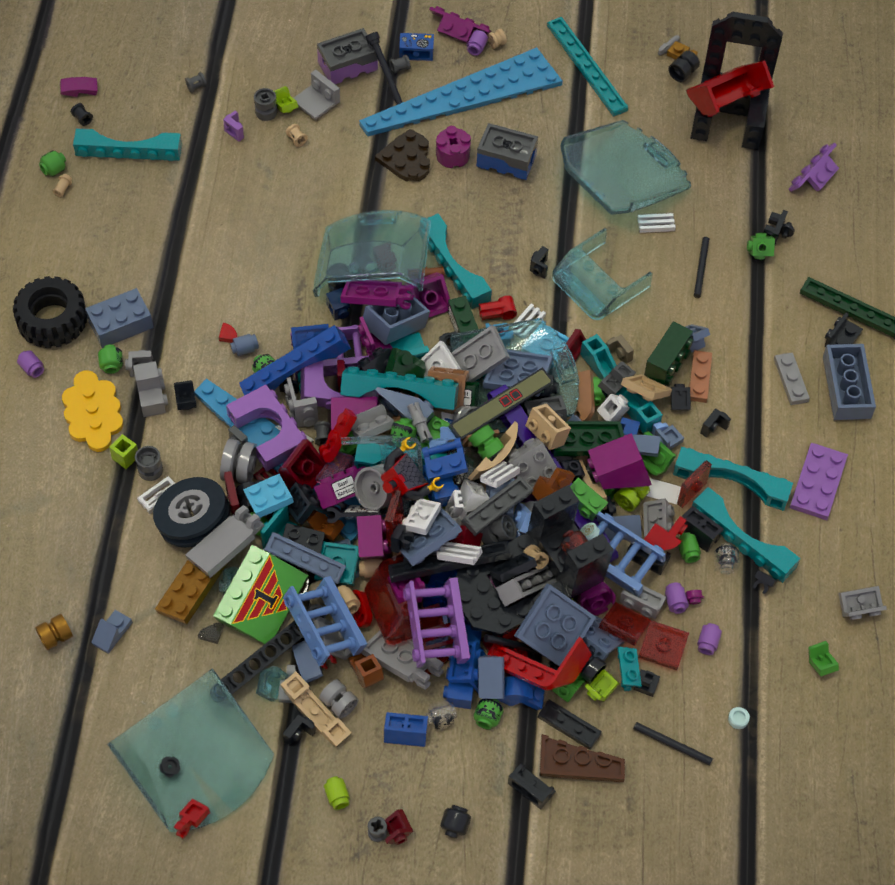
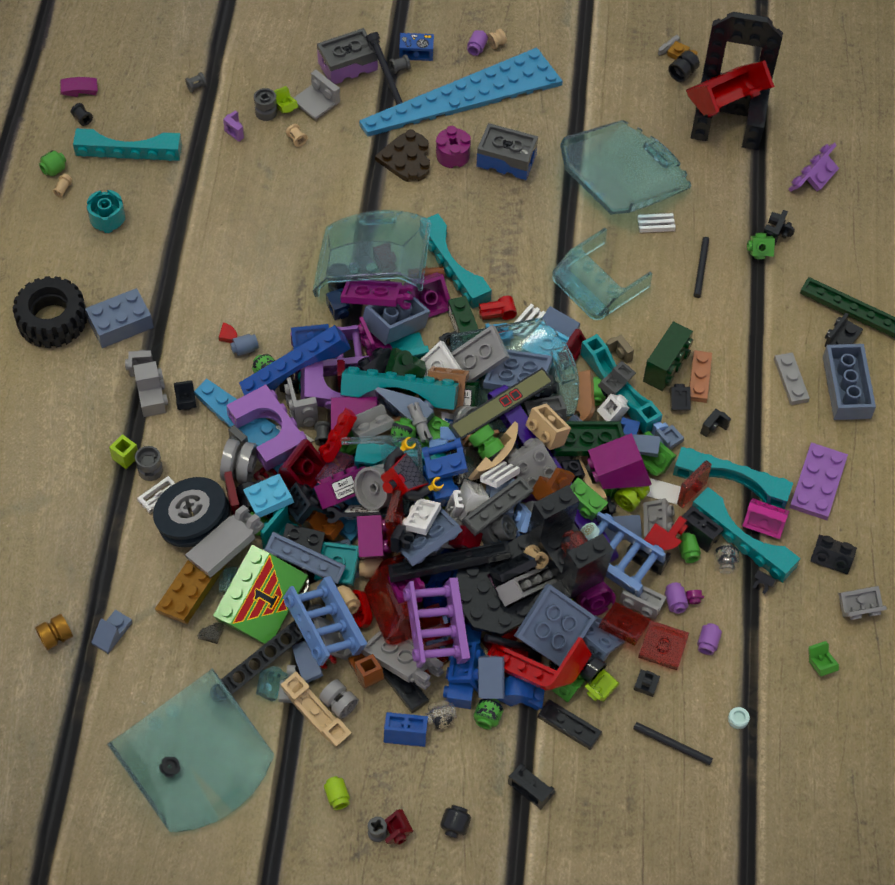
(30, 363): medium lavender brick -> none
(92, 411): yellow plate -> none
(106, 210): none -> teal brick
(110, 359): bright green head -> none
(190, 815): red plate -> none
(296, 728): black bracket -> none
(407, 691): none -> black tile
(457, 27): magenta bracket -> none
(459, 553): white tile -> none
(538, 261): black bracket -> none
(560, 322): none -> sand blue slope
(573, 762): reddish brown wing -> none
(587, 66): teal tile -> none
(629, 668): teal hinge -> none
(646, 387): tan plate -> none
(698, 335): sand blue slope -> none
(765, 518): none -> dark pink bracket
(833, 554): none -> black bracket

